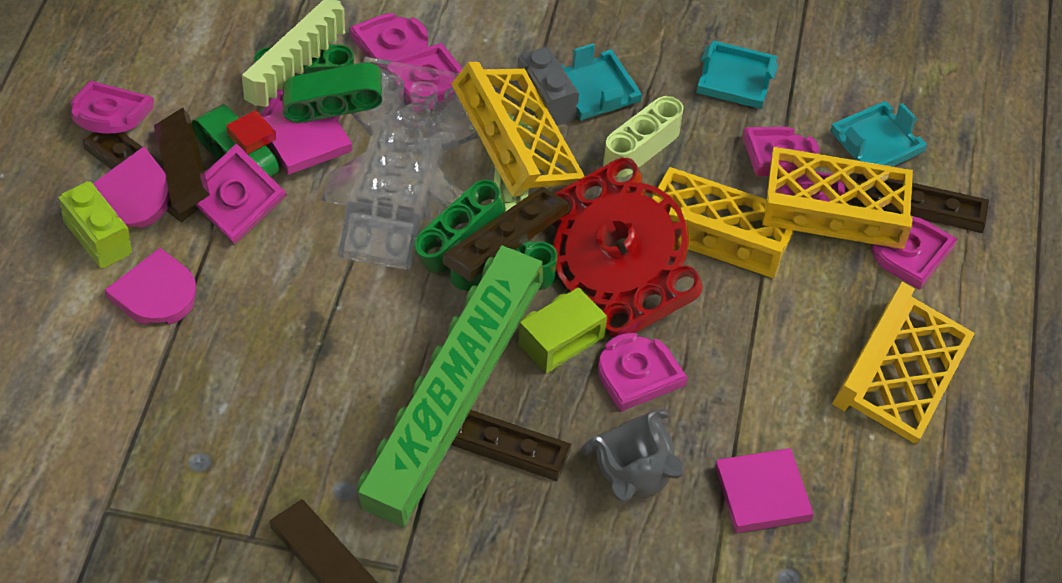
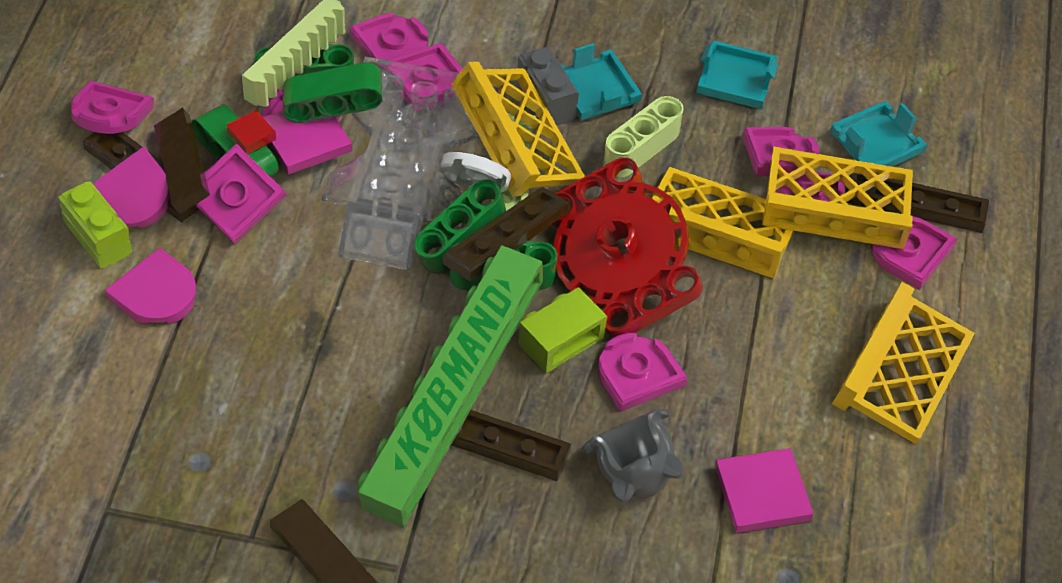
(469, 168): none -> white tile

